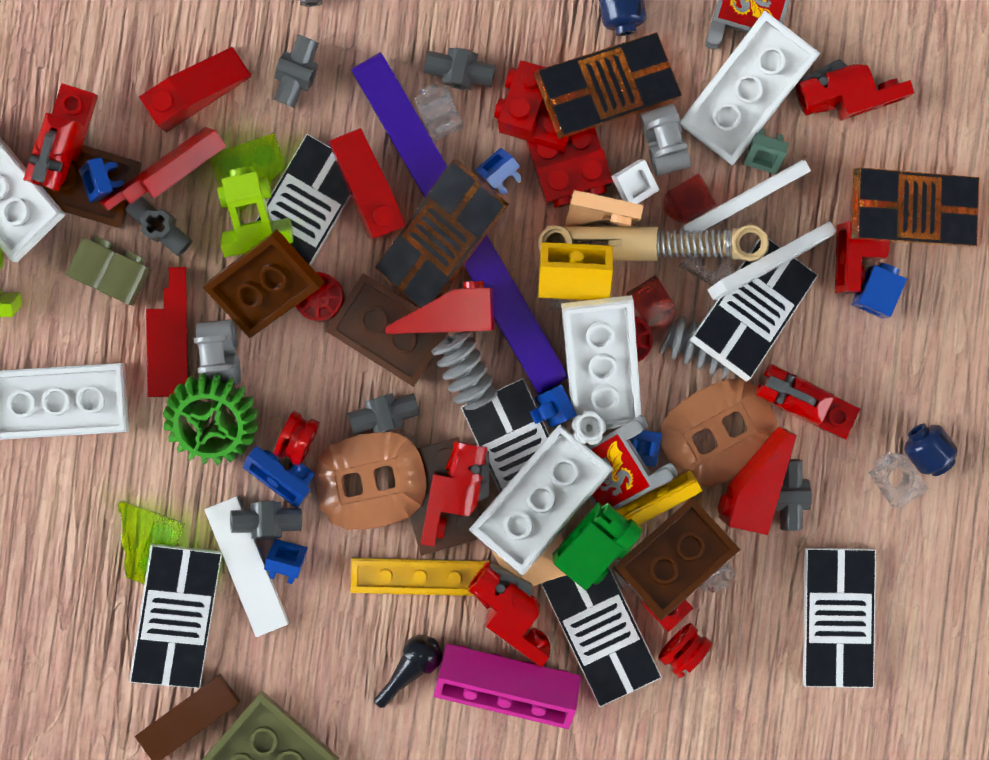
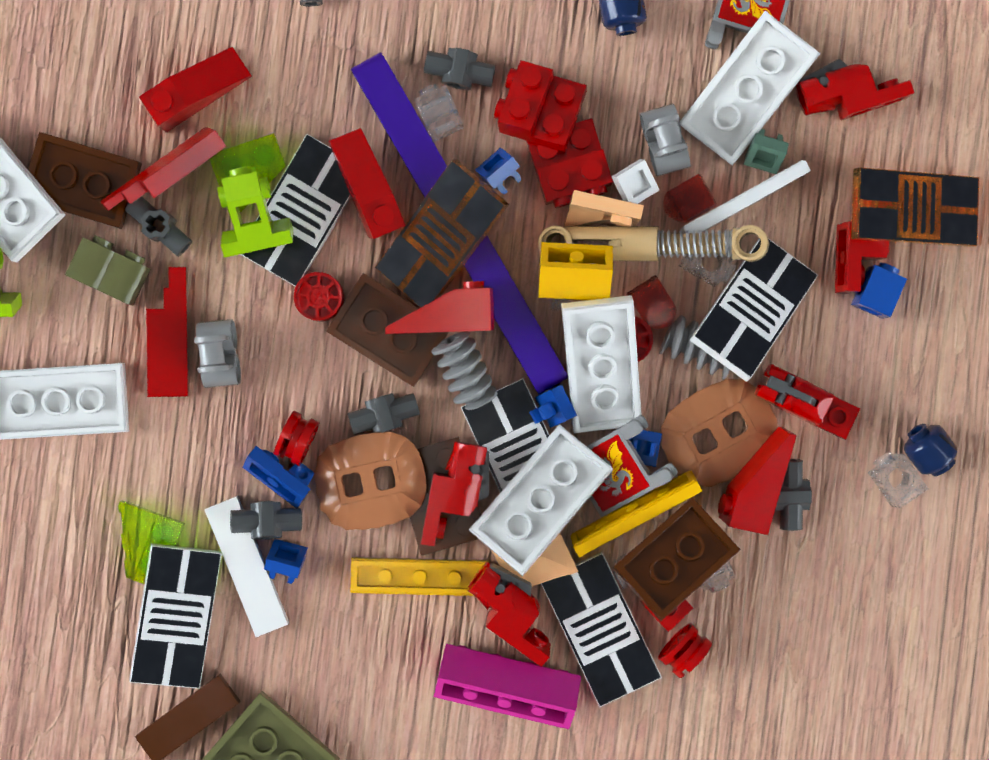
(60, 137): red plate -> none
(96, 179): blue tile -> none
(233, 434): bright green gear -> none
(263, 284): reddish brown plate -> none
(296, 71): dark grey axle -> none
(419, 657): black piece -> none
(595, 545): green hinge -> none
(598, 428): white plate -> none
(607, 85): black tile -> none
(771, 261): white tile -> none
(839, 617): black tile -> none

